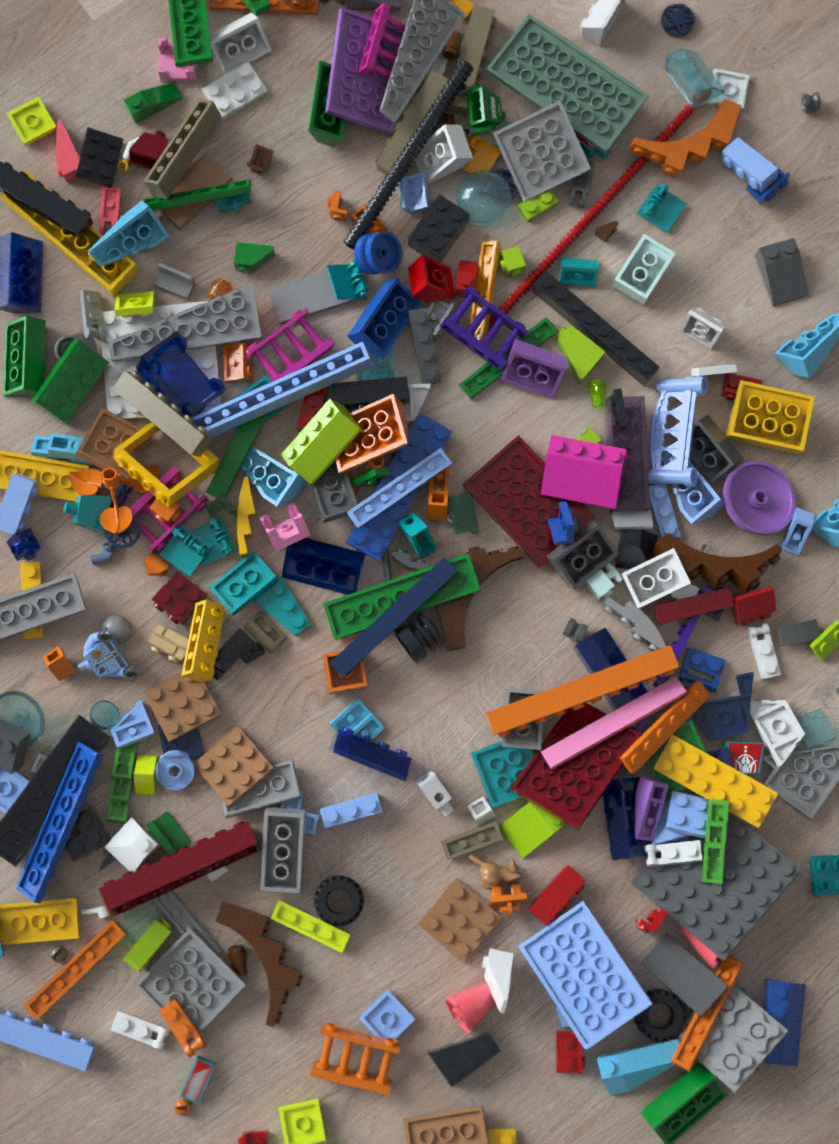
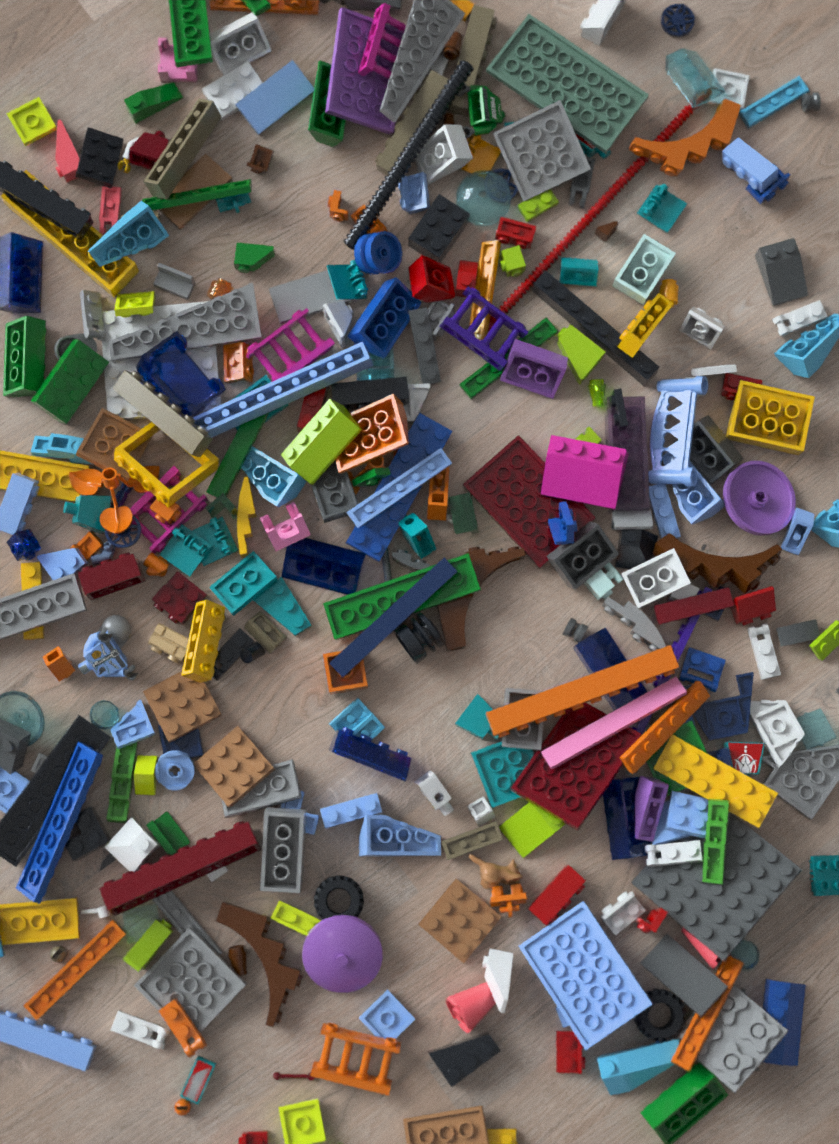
(62, 562): none -> light blue wing
(89, 545): none -> orange slope
(111, 576): none -> dark red brick
(275, 97): none -> light blue tile
(277, 1076): none -> dark red hinge
(339, 319): none -> white slope
(342, 953): none -> medium lavender dish
(389, 837): none -> light blue wedge
(474, 719): none -> teal torso
(515, 233): none -> red bracket
(622, 913): none -> white bracket
(645, 324): none -> yellow brick
(669, 290): none -> light orange brick
(748, 954): none -> clear light blue hair
(773, 102): none -> medium azure tile
(800, 318): none -> white plate

